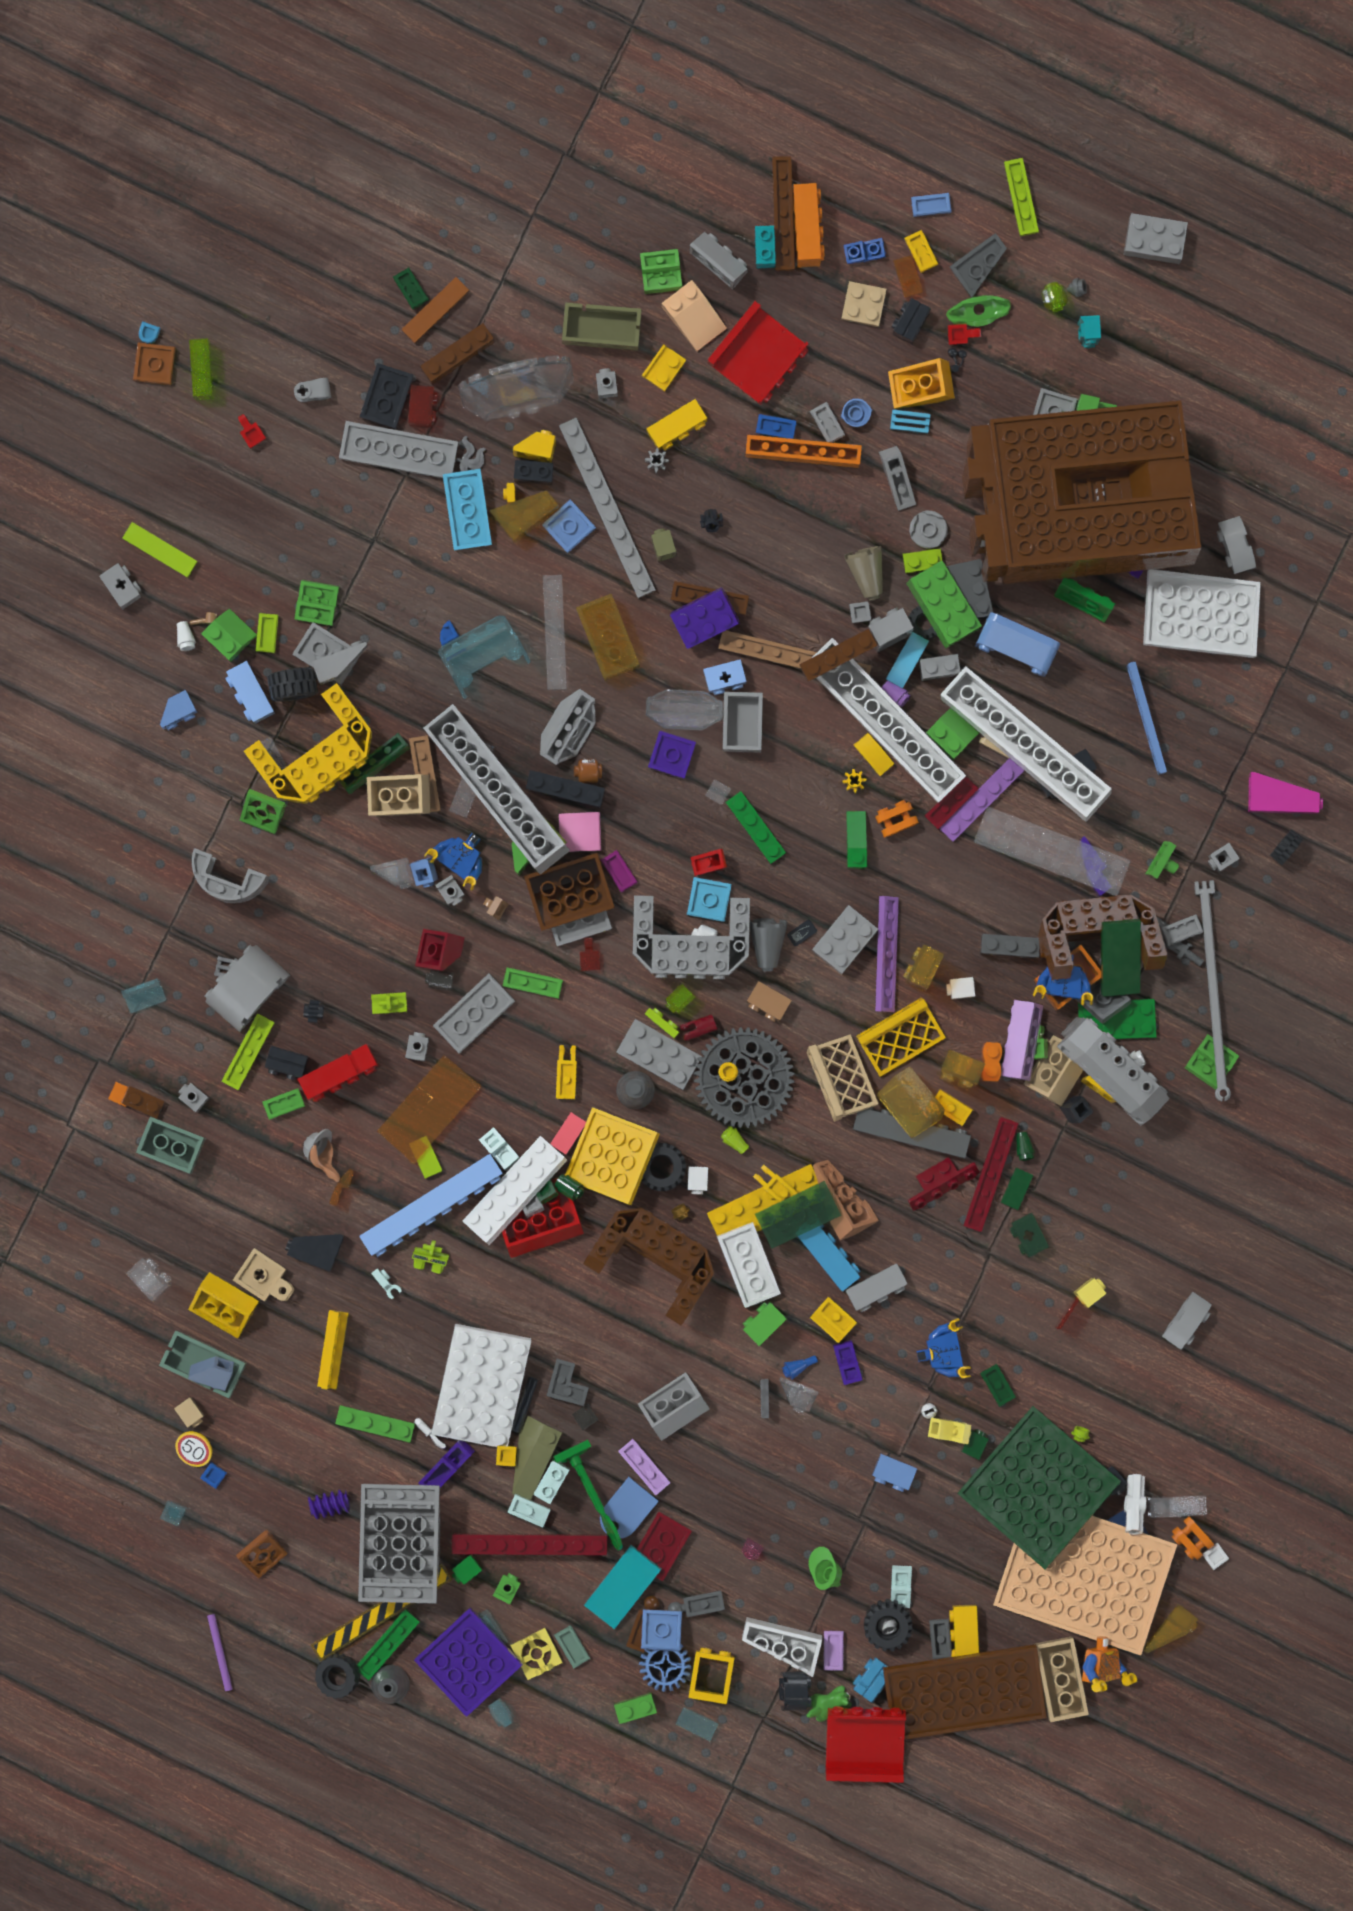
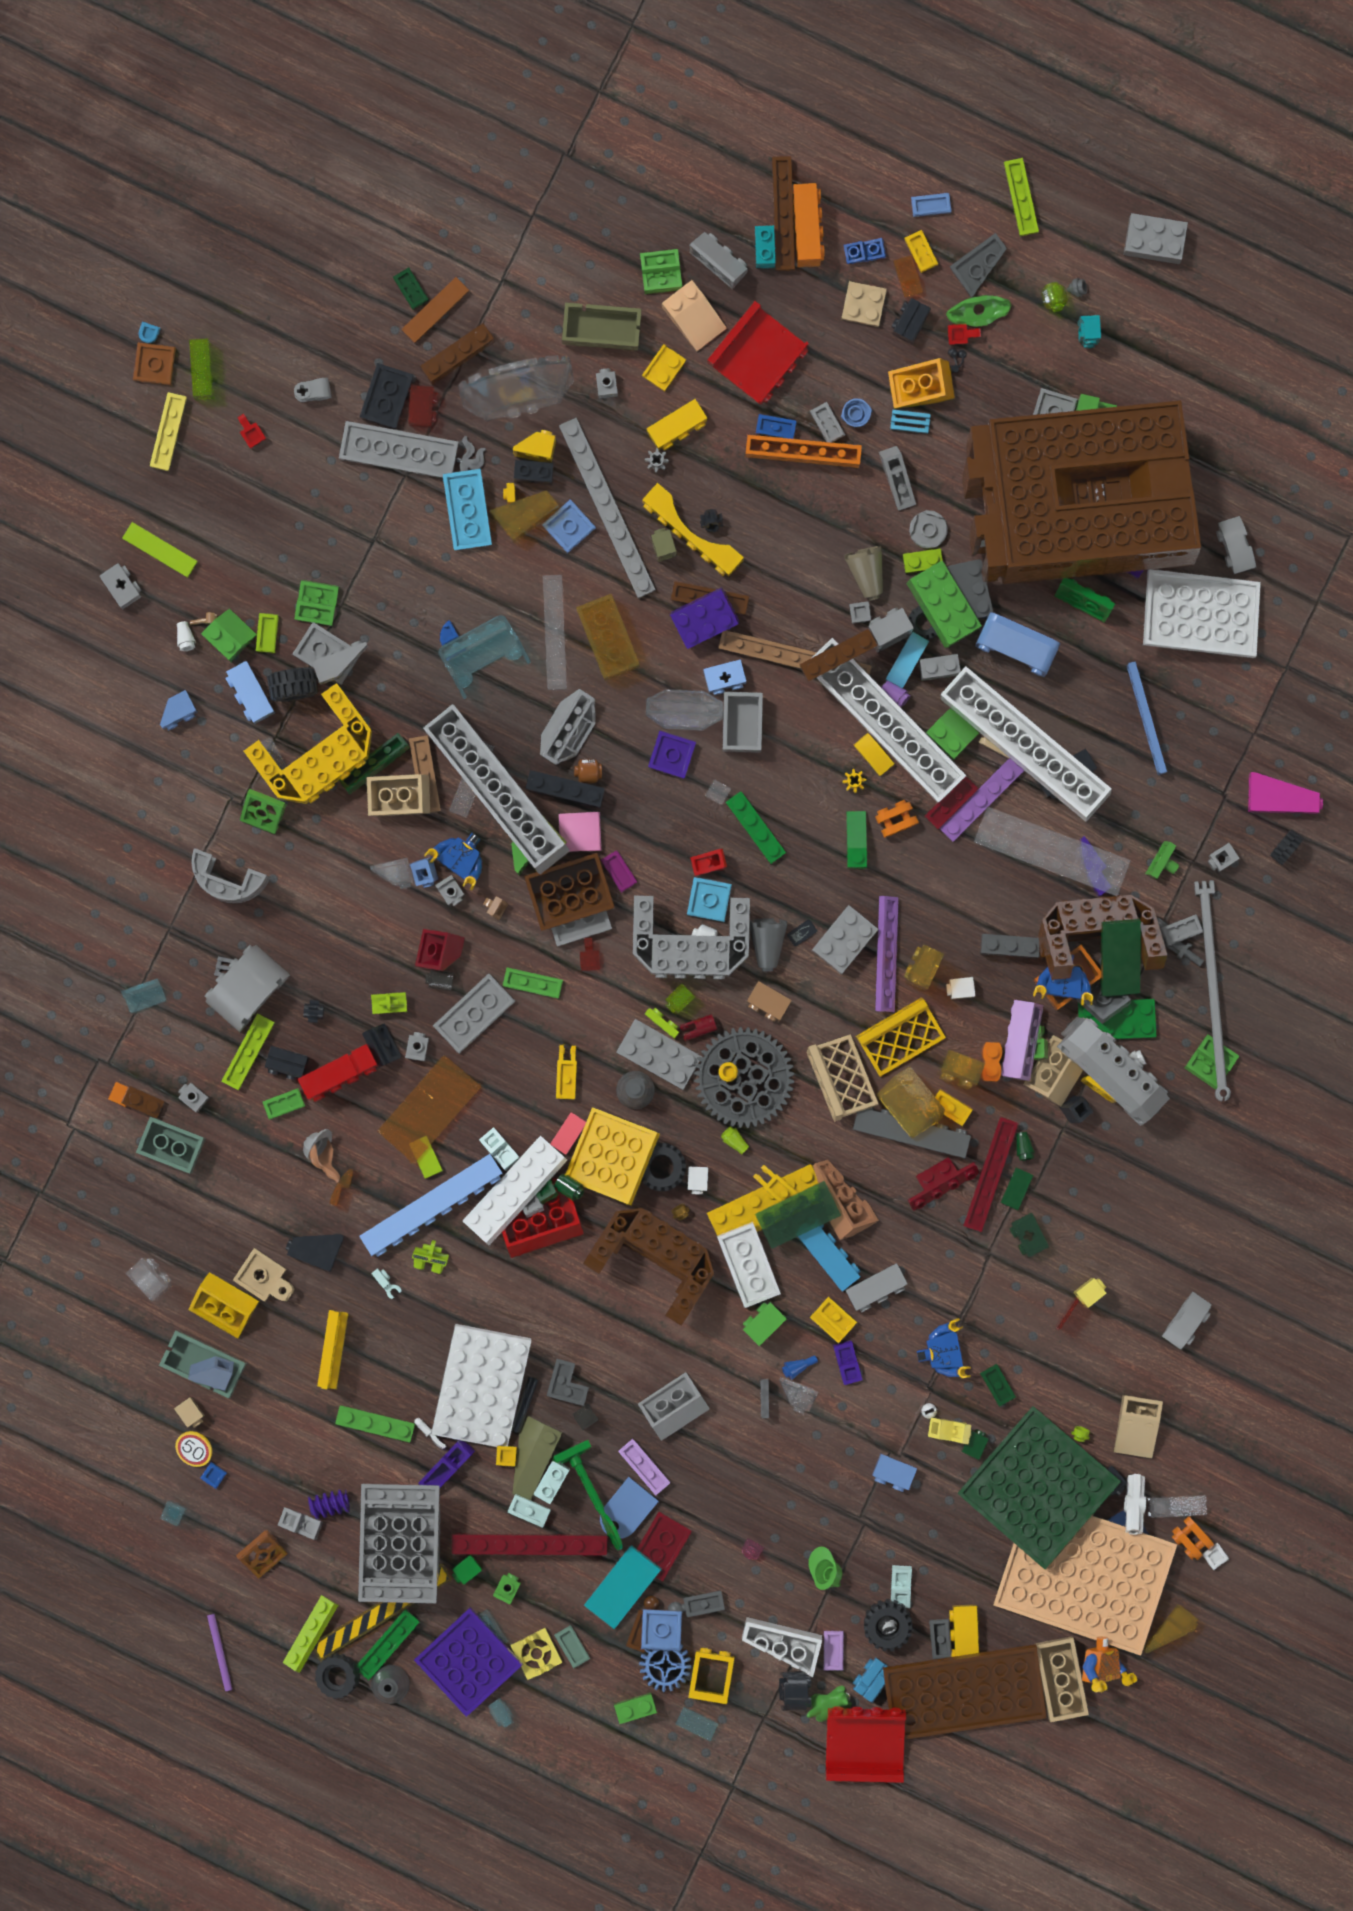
(168, 431): none -> light yellow plate
(300, 1523): none -> light grey slope
(310, 1634): none -> lime plate
(381, 1045): none -> black plate
(722, 556): none -> yellow arch
(1138, 1426): none -> tan slope

